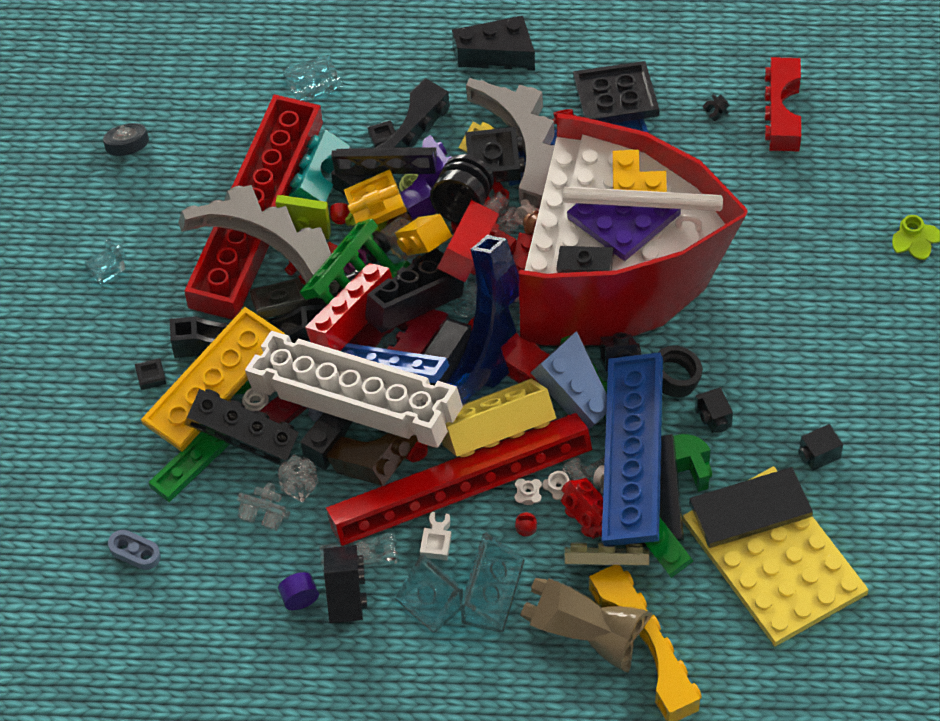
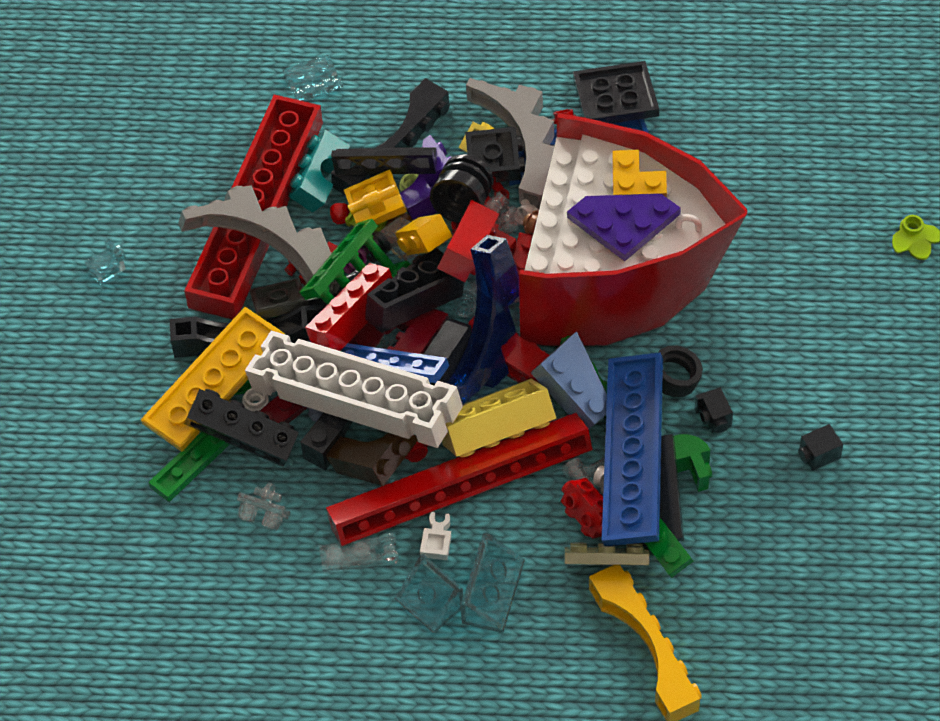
(125, 139): black wheel -> none
(136, 549): sand blue plate -> none
(150, 374): black tile -> none
(298, 477): clear brick -> none
(298, 591): dark purple piece -> none
(306, 213): lime plate -> none
(343, 579): black brick -> none
(380, 132): black tile -> none
(495, 44): black wedge -> none
(524, 526): red hinge -> none
(528, 498): white plate -> none
(554, 478): white plate -> none
(578, 617): dark tan hips -> none
(584, 259): black plate -> none
(617, 346): black brick -> none
(642, 198): white axle -> none
(720, 105): black plate -> none
(750, 507): black tile -> none
(784, 126): red arch -> none
(785, 575): light yellow plate -> none

